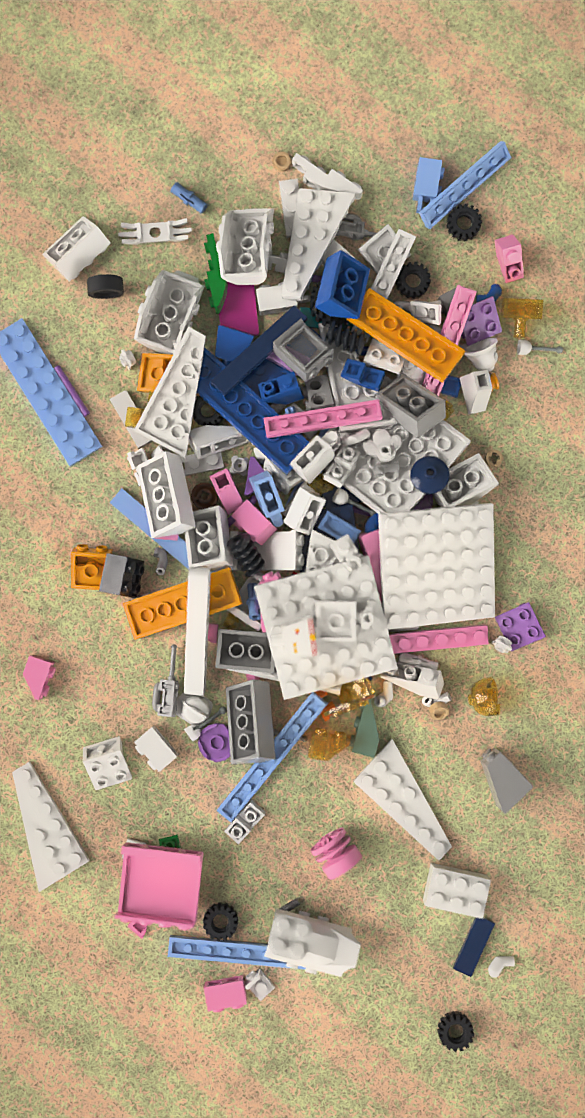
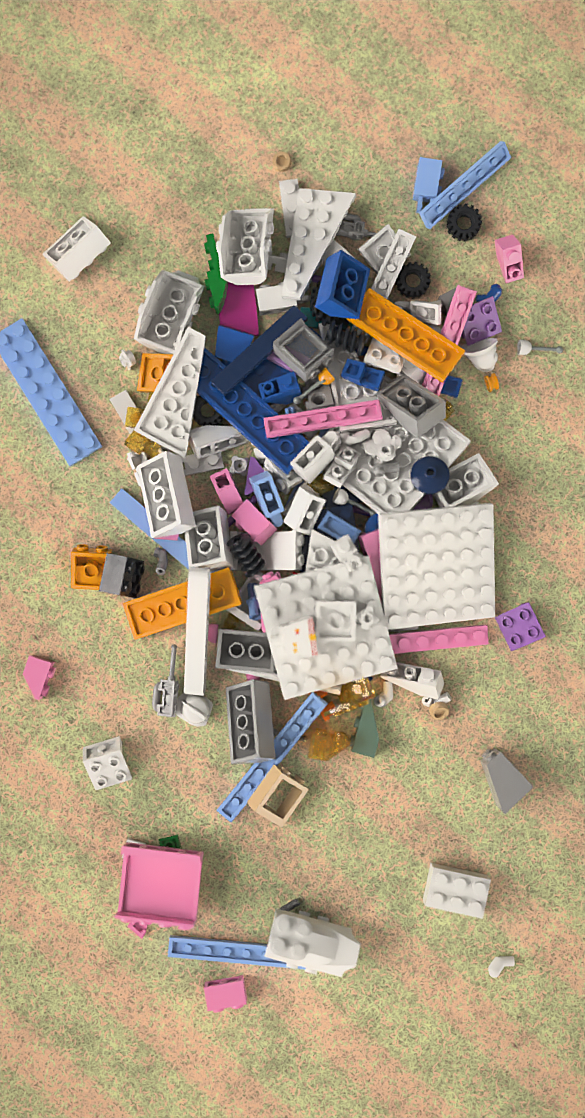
(49, 837): white wing -> none
(71, 390): medium lavender bar -> none
(105, 286): black tyre -> none
(141, 443): none -> clear yellow plate
(143, 232): white piece -> none
(156, 749): white brick -> none
(189, 198): medium blue pin -> none
(194, 731): hinge -> none
(197, 492): reddish brown wheel -> none
(215, 742): medium lavender tile -> none
(220, 933): black tyre -> none
(245, 821): white slope -> none
(259, 984): white bracket -> none
(267, 787): none -> tan window
(319, 180): white slope -> none
(324, 378): none -> hinge
(334, 850): bright pink wheel -> none
(397, 793): white wing -> none
(410, 659): white pin -> none
(464, 1039): black tyre -> none
(473, 946): dark blue tile -> none
(476, 390): white slope -> none
(484, 697): clear yellow cylinder -> none
(489, 454): tan bush -> none
(502, 644): white plate -> none
(521, 311): clear yellow brick -> none

